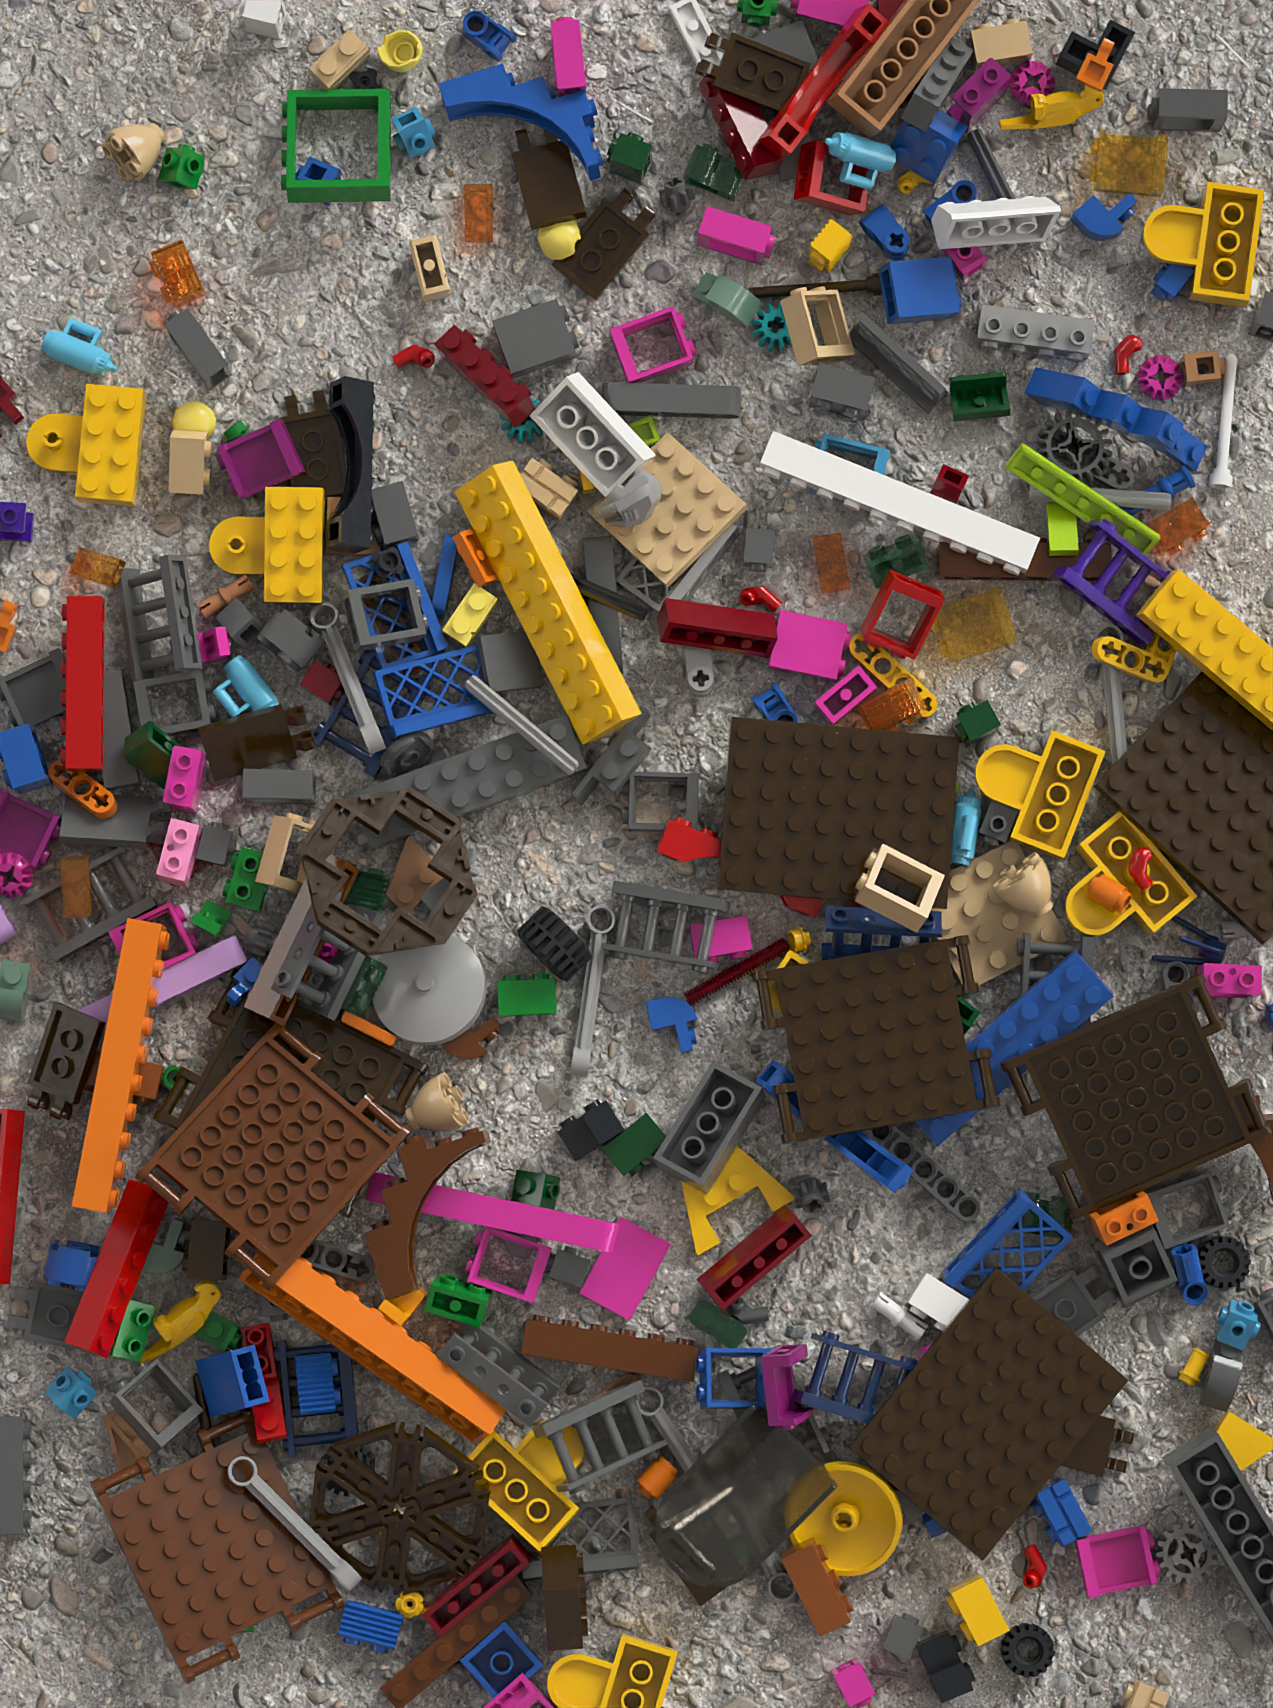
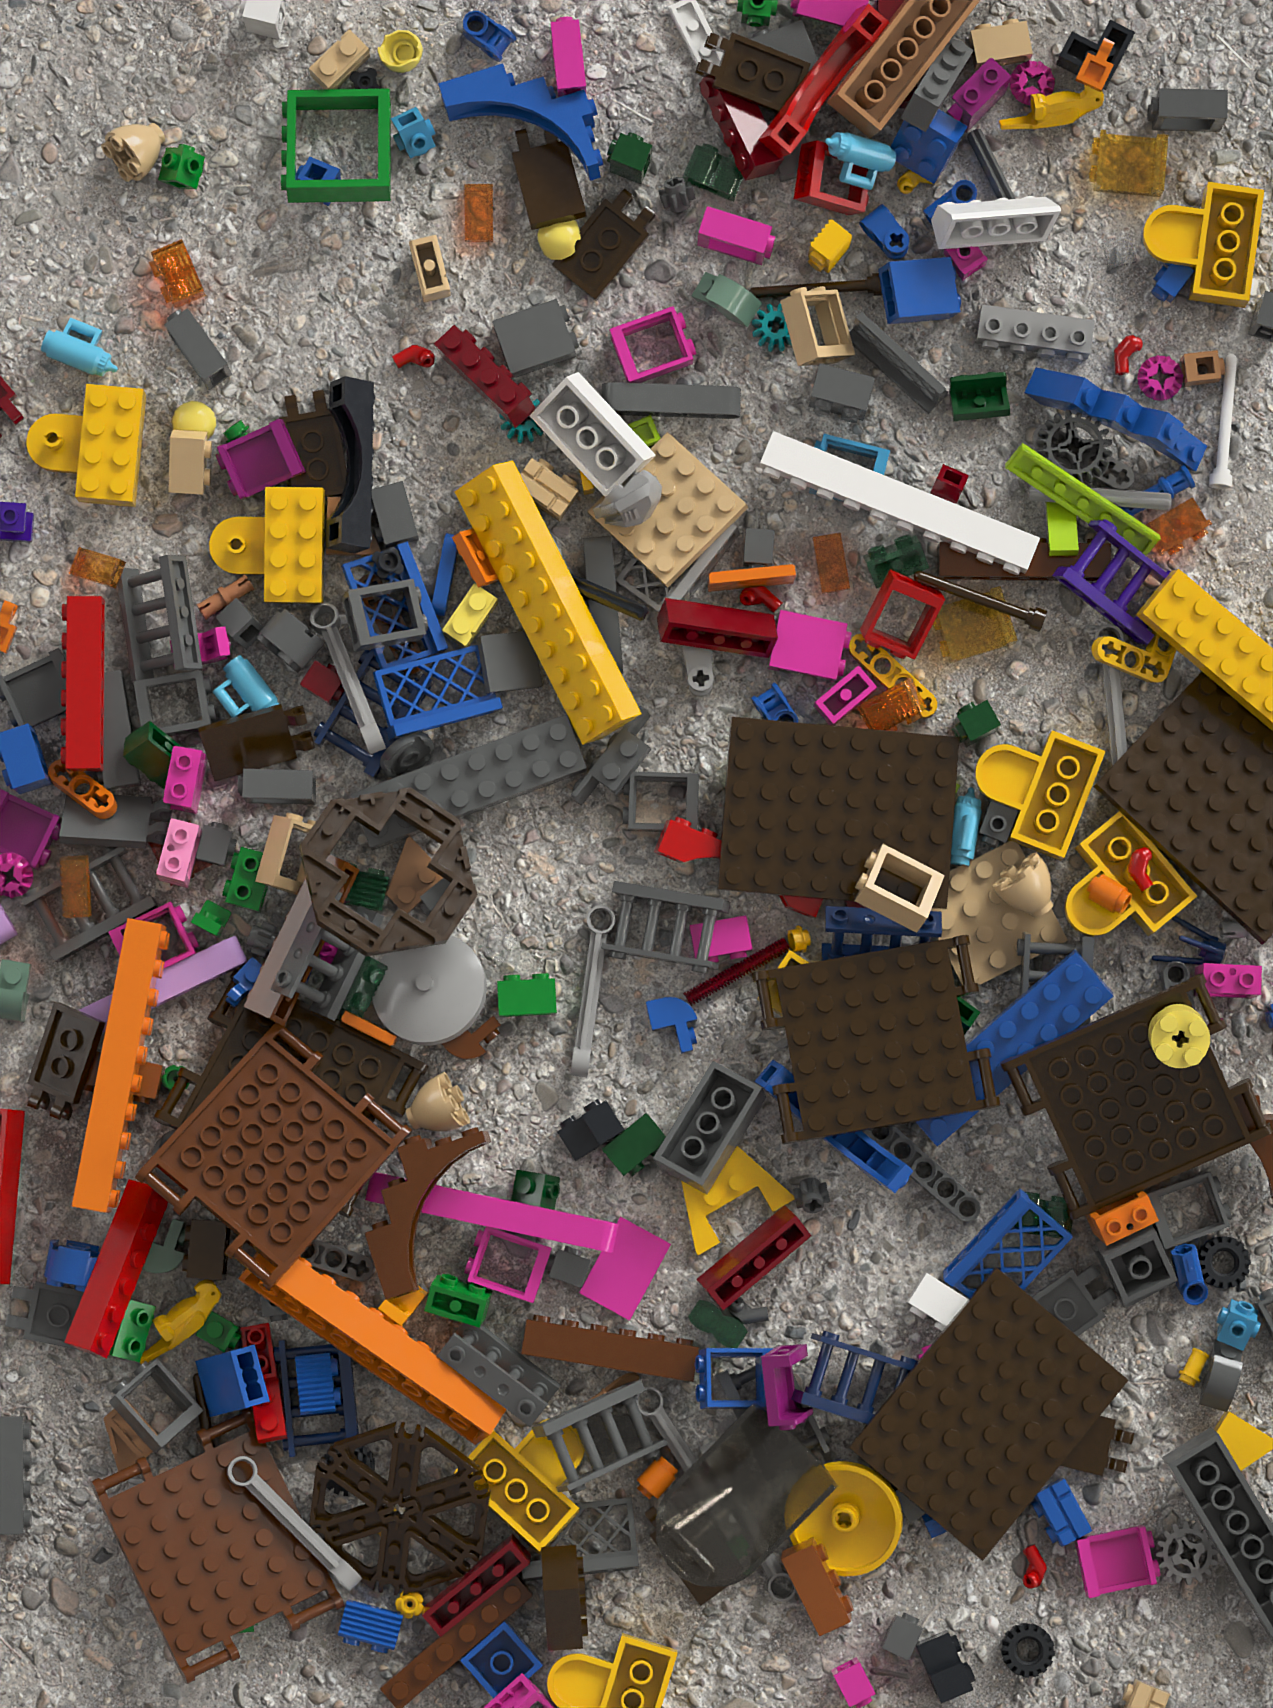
(71, 1391): dark azure brick -> none
(521, 725): light grey axle -> none
(554, 943): black tyre -> none
(751, 577): none -> orange tile
(898, 1315): white pin -> none
(977, 1609): yellow brick -> none
(1031, 617): none -> dark brown piece
(1098, 222): blue brick -> none
(1169, 1022): none -> light yellow brick

